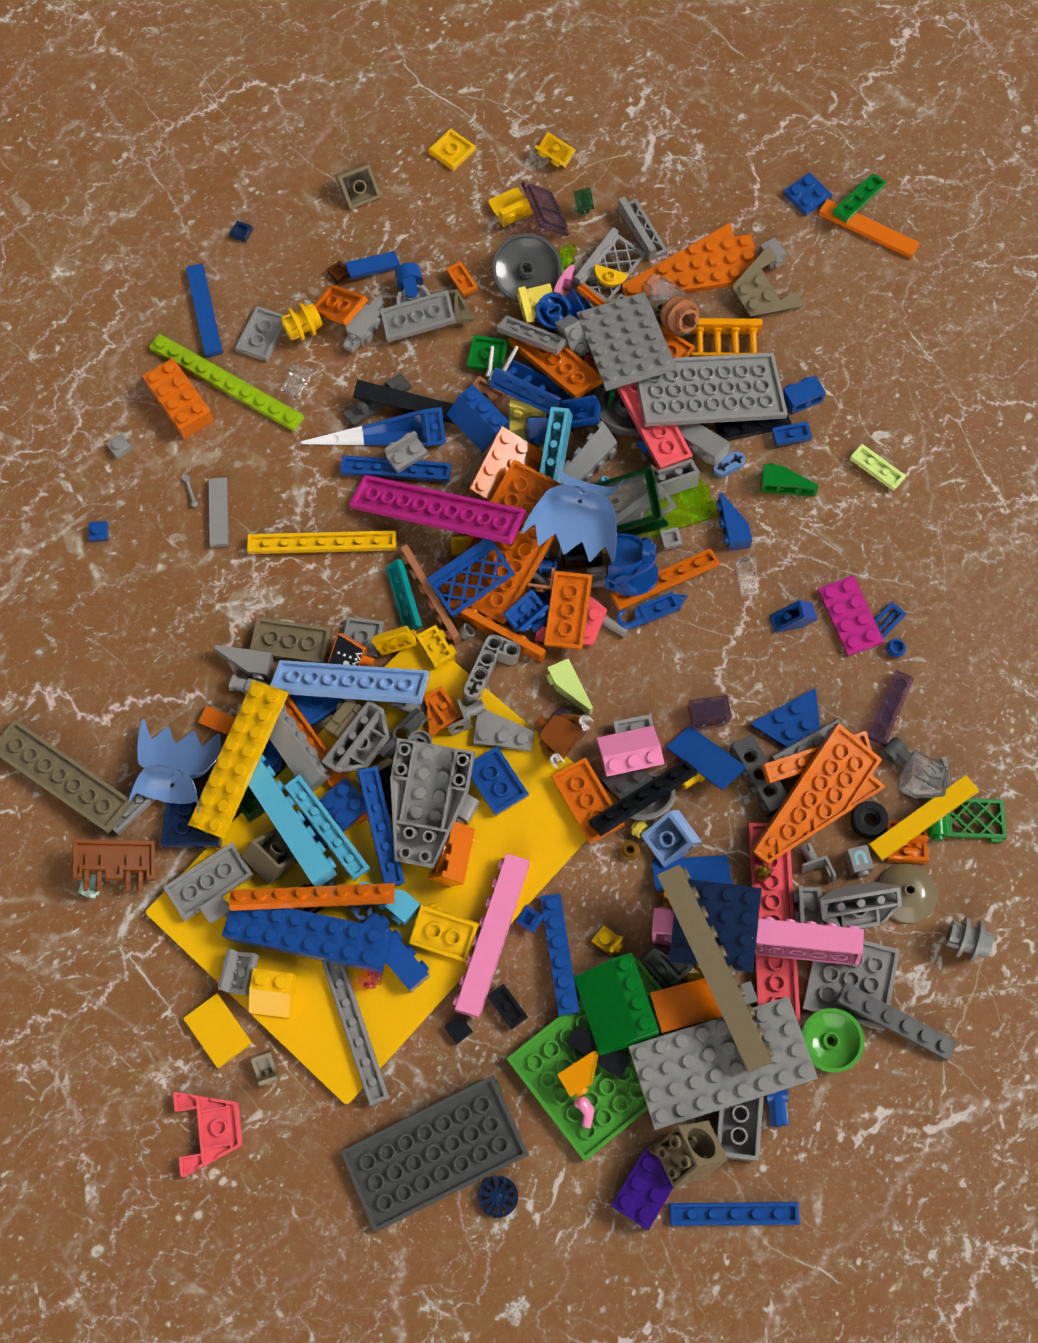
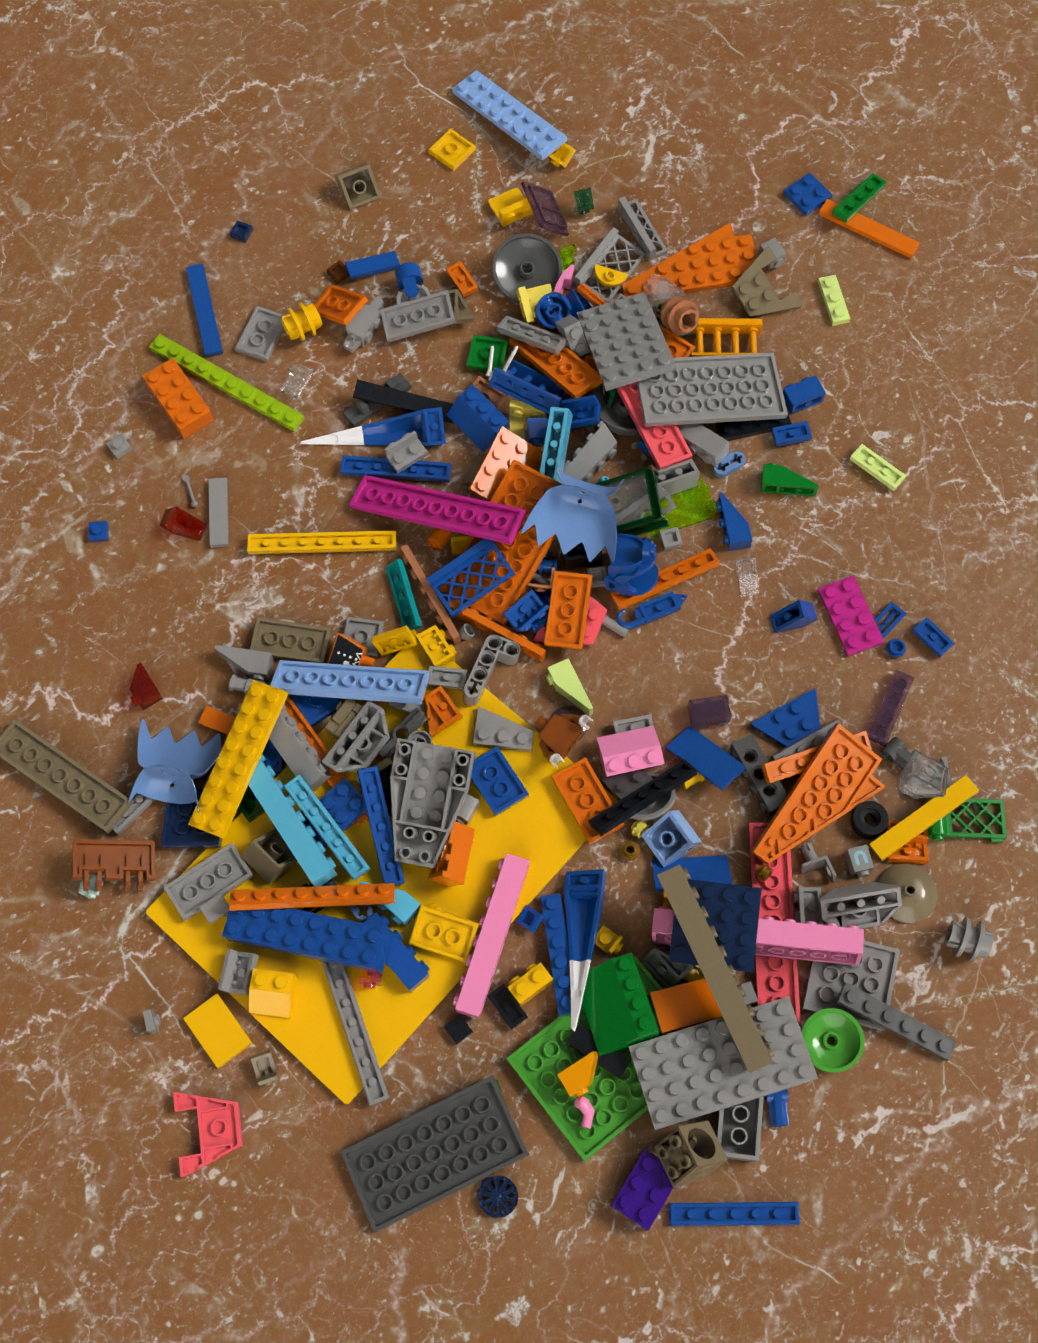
(143, 689): none -> clear red slope
(152, 1021): none -> light grey plate
(182, 523): none -> clear red slope
(439, 538): none -> orange brick
(447, 677): none -> light grey plate
(467, 712): light grey bracket -> none
(509, 115): none -> light blue plate
(530, 984): none -> yellow brick
(584, 904): none -> blue plate
(833, 300): none -> yellowish green plate
(933, 637): none -> blue plate

